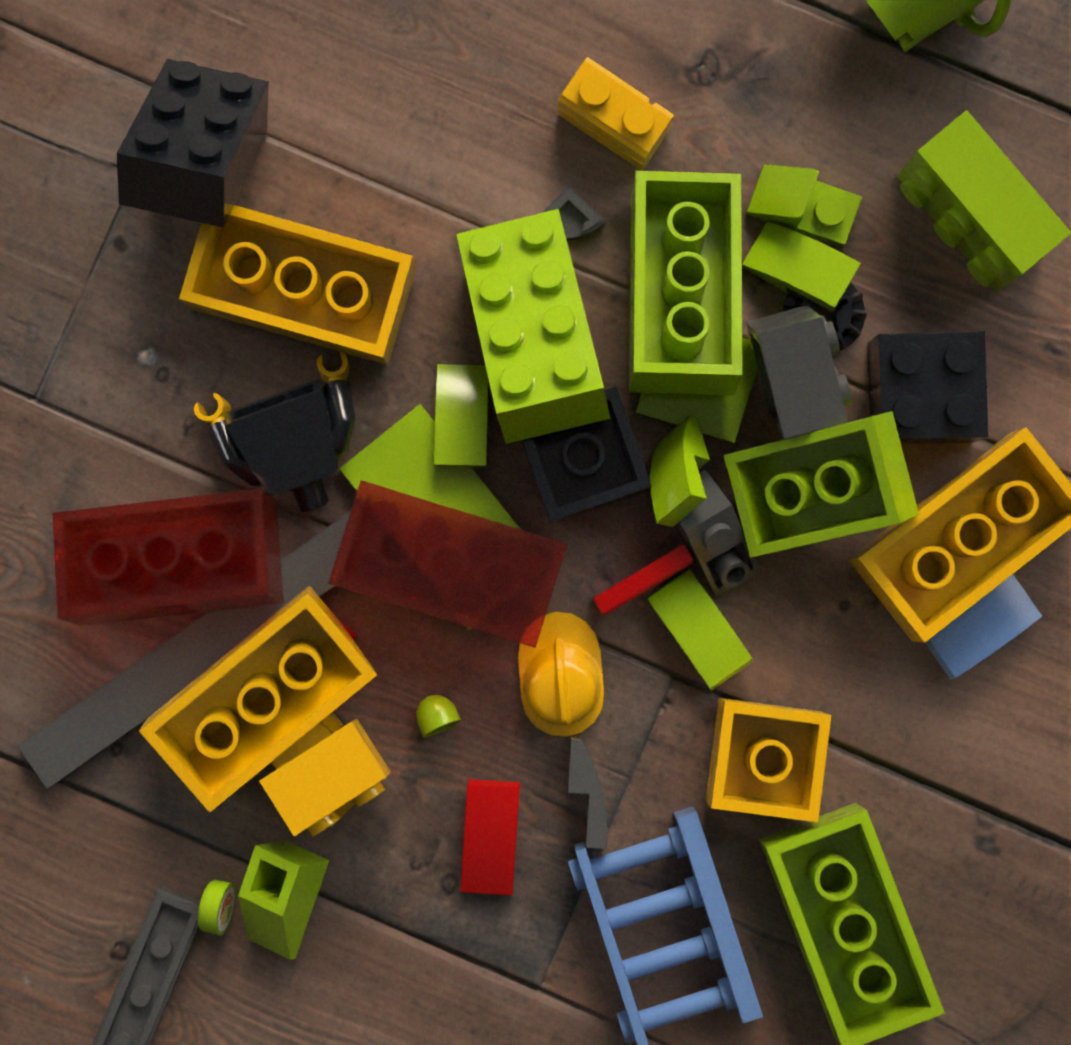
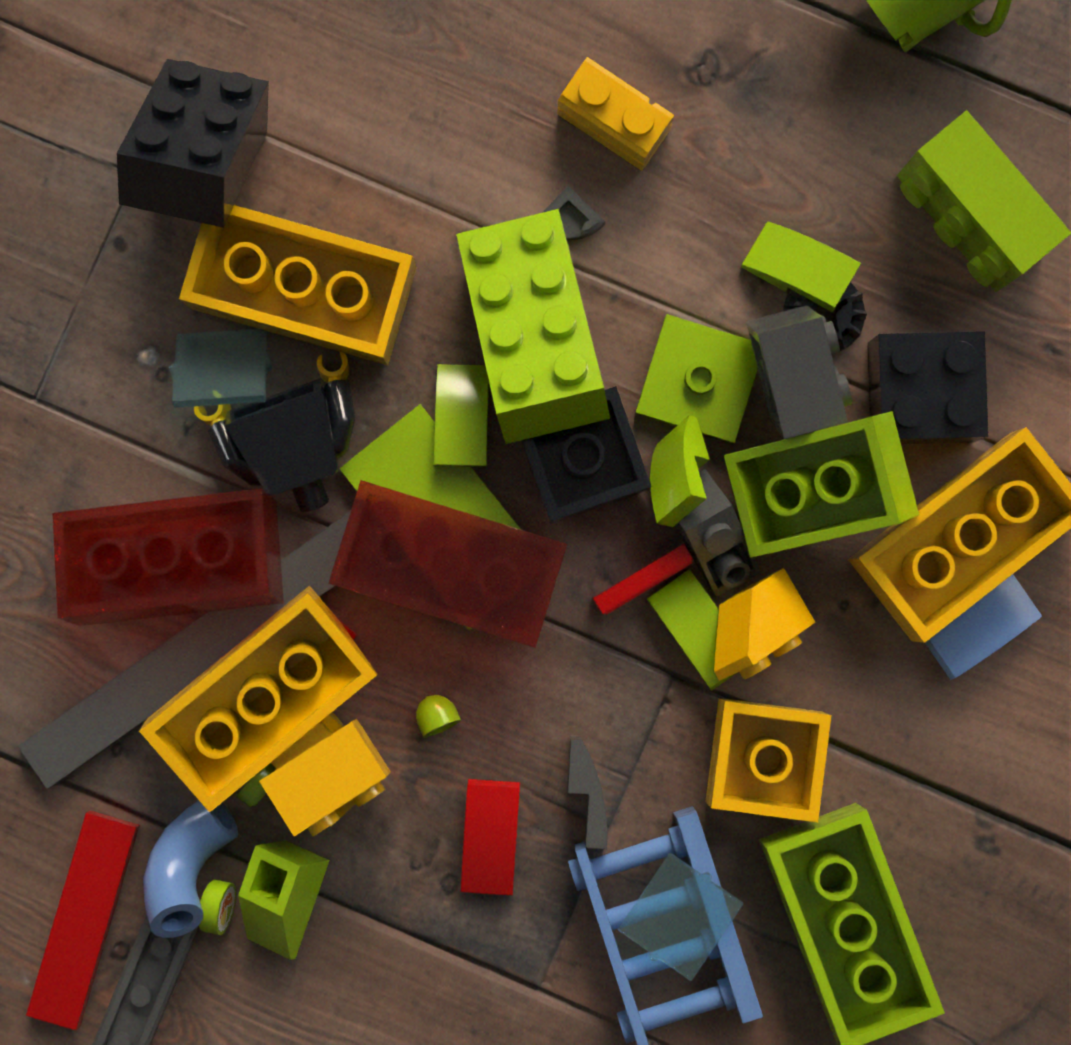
(82, 920): none -> red tile
(175, 864): none -> medium blue cylinder
(220, 368): none -> clear light blue piece
(253, 791): none -> lime tile
(562, 676): yellow piece -> none
(680, 916): none -> clear light blue piece
(685, 283): lime brick -> none
(758, 623): none -> yellow slope
(803, 204): lime slope -> none

